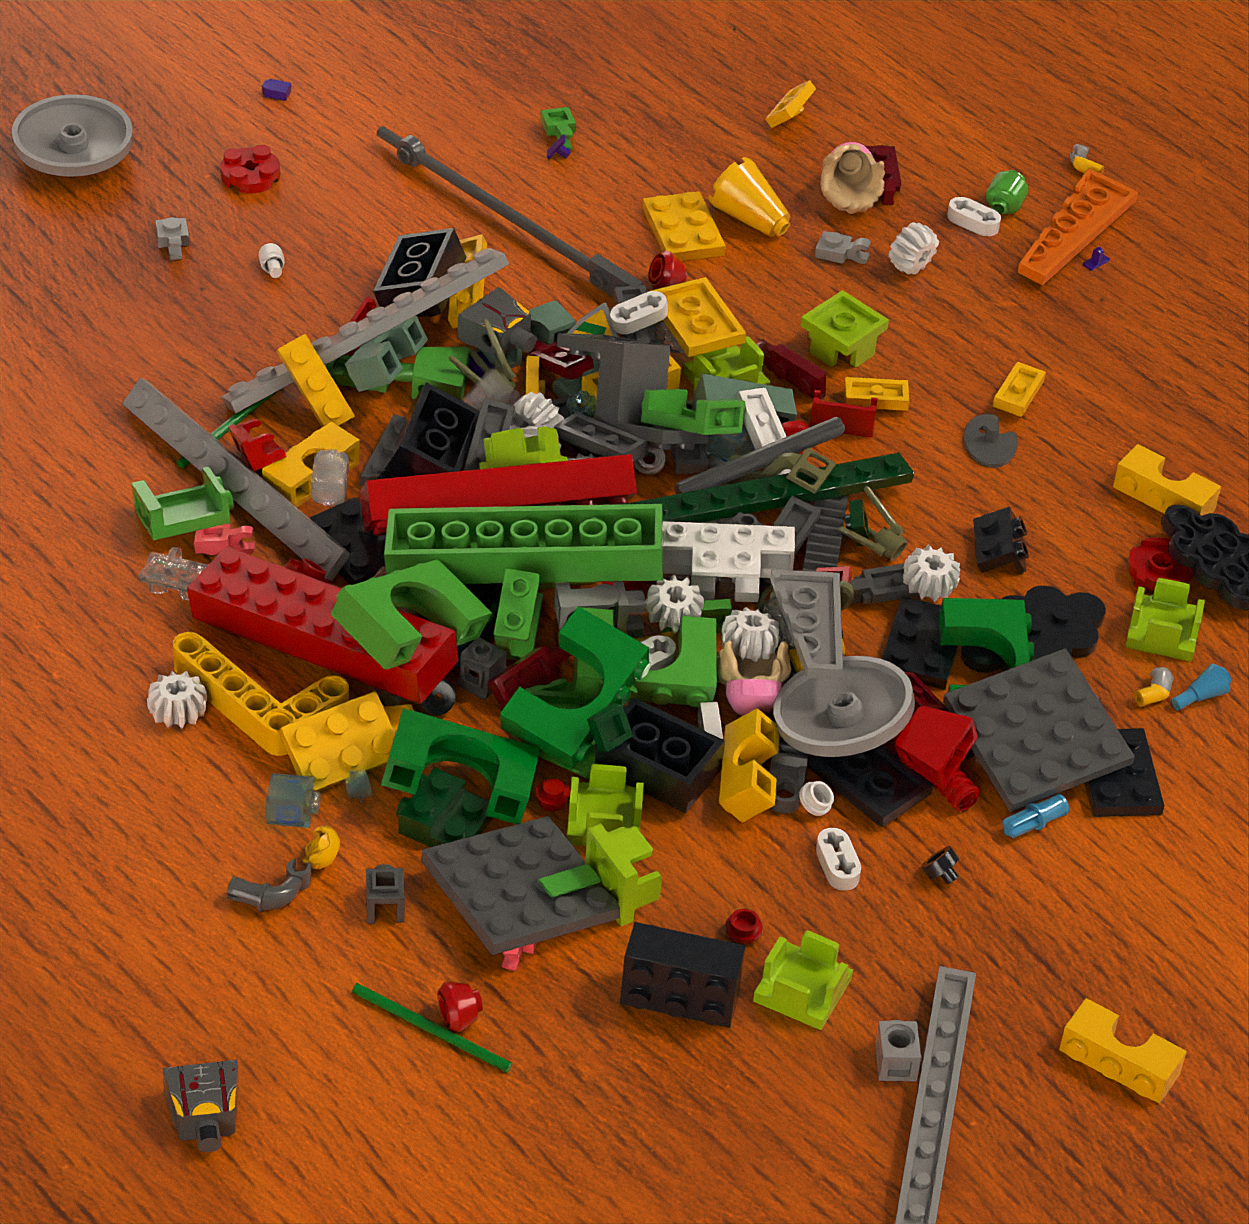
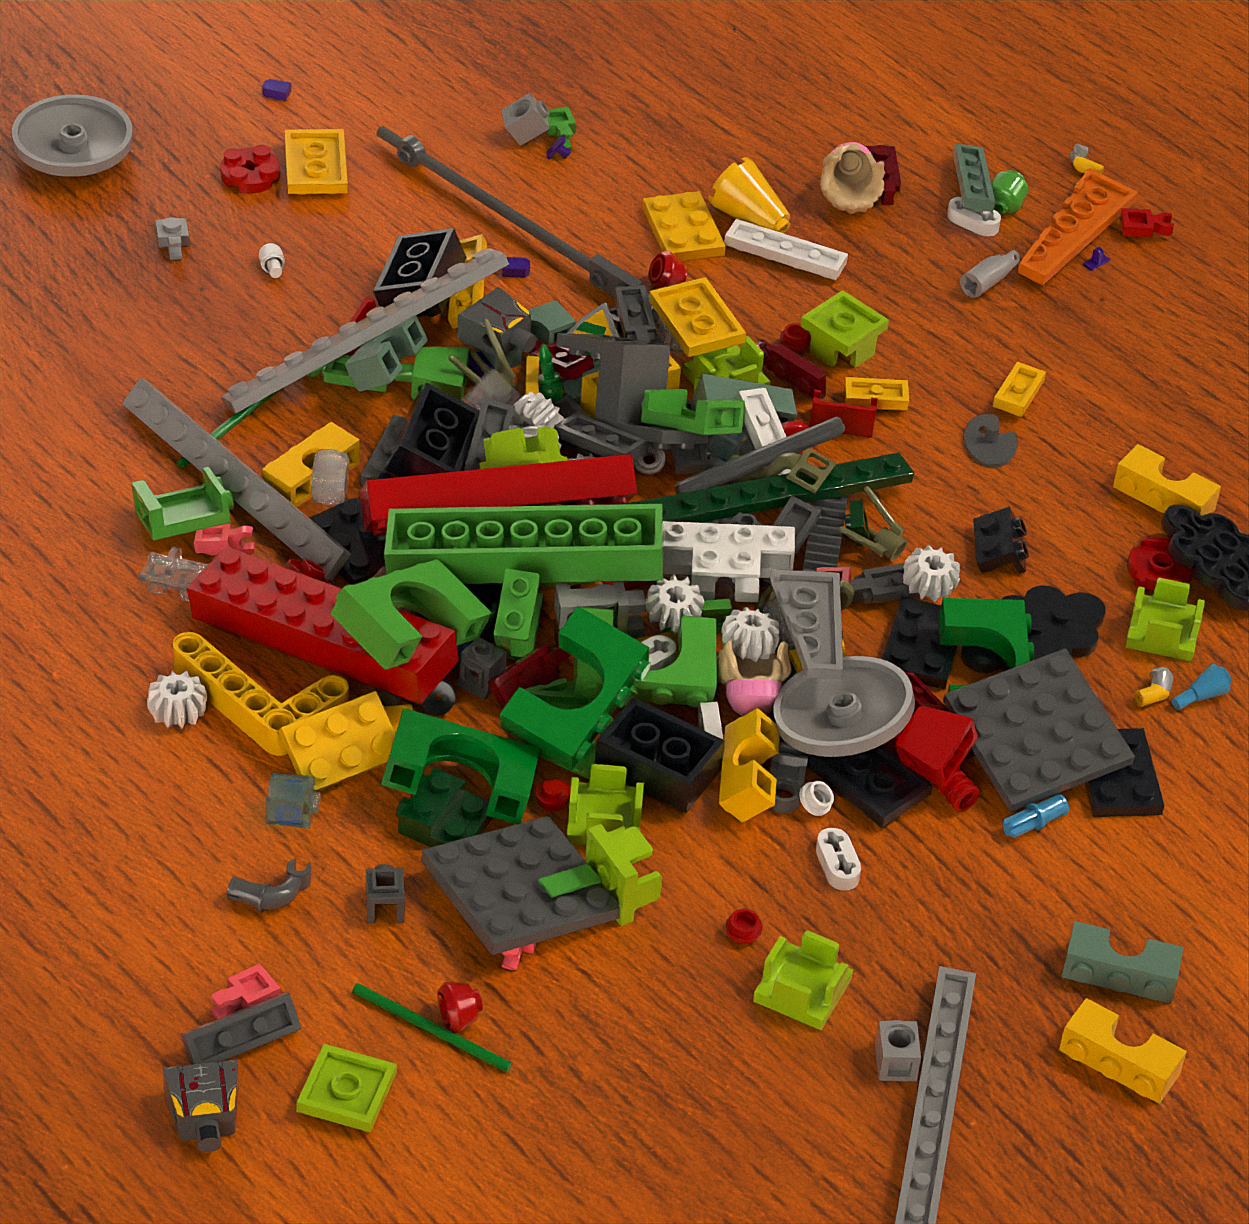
(241, 1030): none -> dark grey plate
(244, 990): none -> coral plate
(255, 451): red hinge -> none
(315, 161): none -> yellow plate
(315, 382): yellow plate -> none
(322, 848): yellow plate -> none
(346, 1087): none -> lime plate
(358, 785): clear light blue plate -> none
(517, 267): none -> dark purple piece
(526, 118): none -> light grey brick
(549, 379): none -> green bar
(581, 397): clear light blue plate -> none
(610, 727): dark green plate -> none
(639, 312): white beam -> none
(682, 974): black brick -> none
(786, 249): none -> white plate
(790, 104): yellow plate -> none
(795, 337): none -> red plate
(839, 247): light grey plate -> none
(913, 248): white gear -> none
(941, 864): black tile -> none
(973, 178): none -> sand green plate
(988, 273): none -> light grey piece
(1094, 962): none -> sand green arch
(1143, 224): none -> red plate

